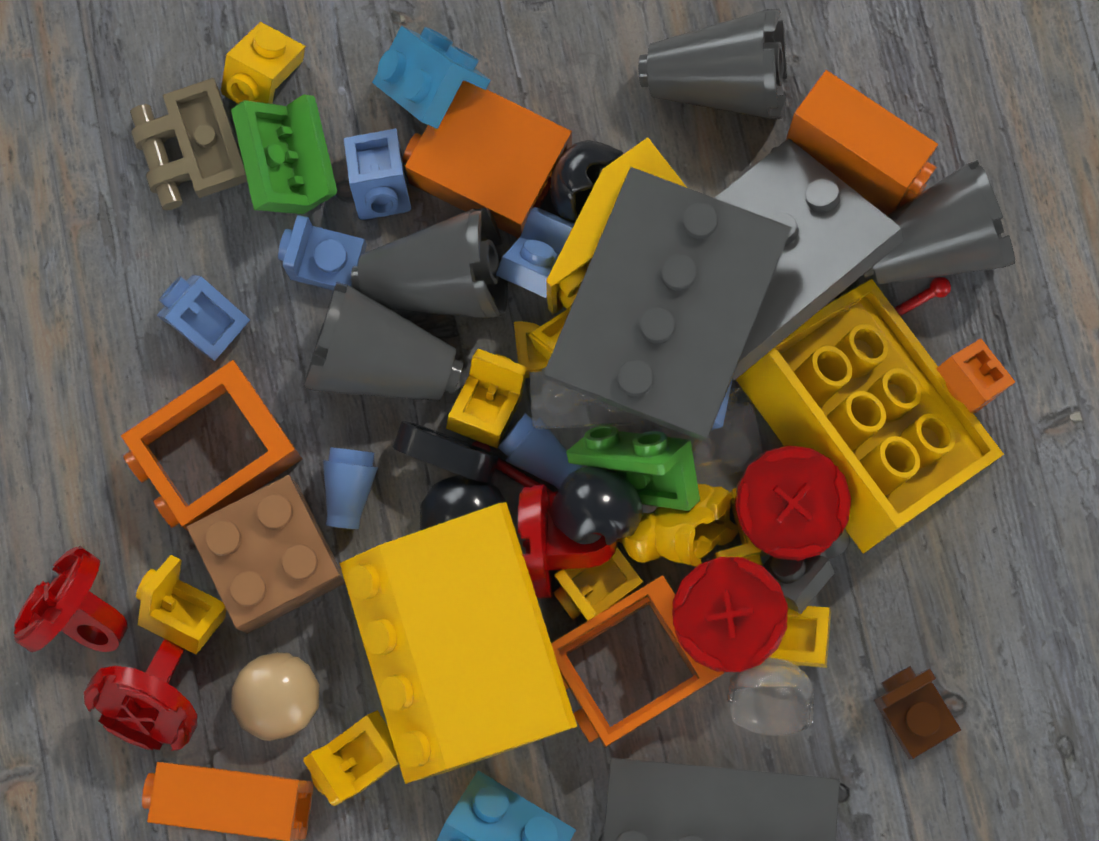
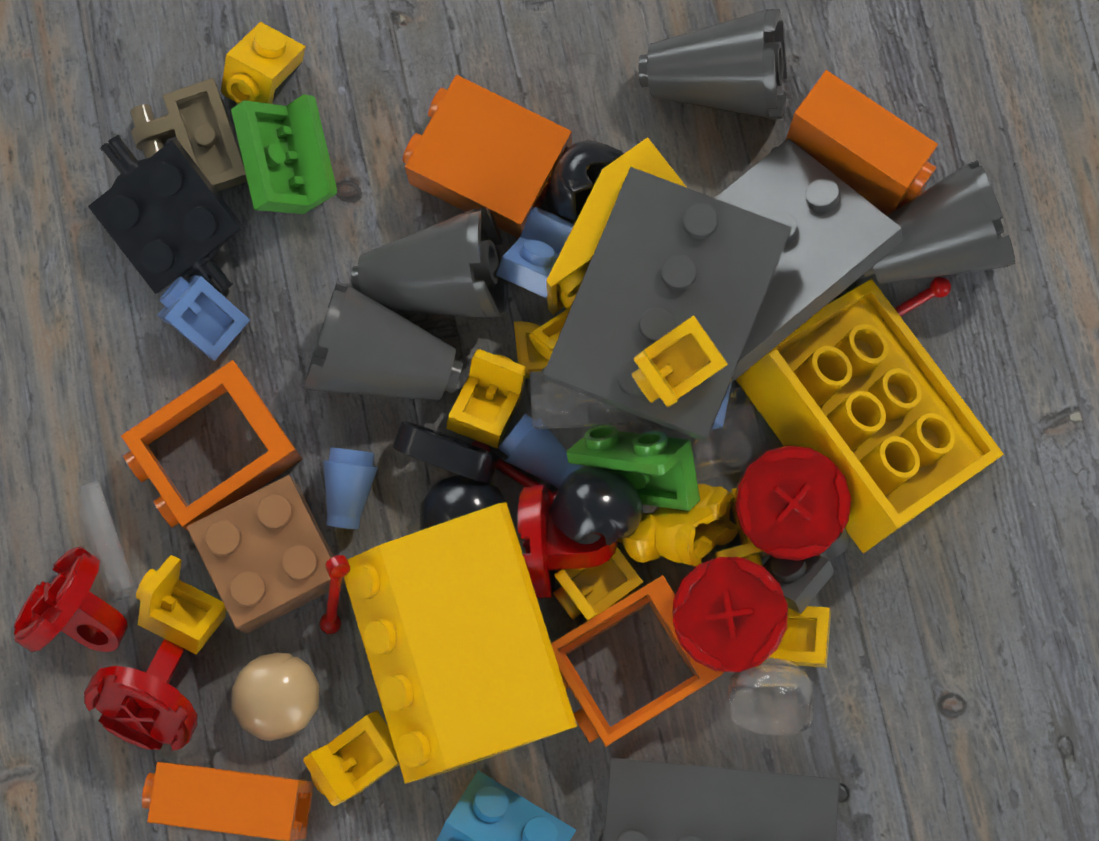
(104, 542): none -> clear tile
(165, 215): none -> black plate
(319, 254): medium blue bracket -> none
(336, 568): none -> red hinge
(377, 174): medium blue bracket -> none
(425, 73): dark azure bracket -> none
(677, 363): none -> yellow bracket
(915, 711): reddish brown bracket -> none
(975, 376): orange bracket -> none

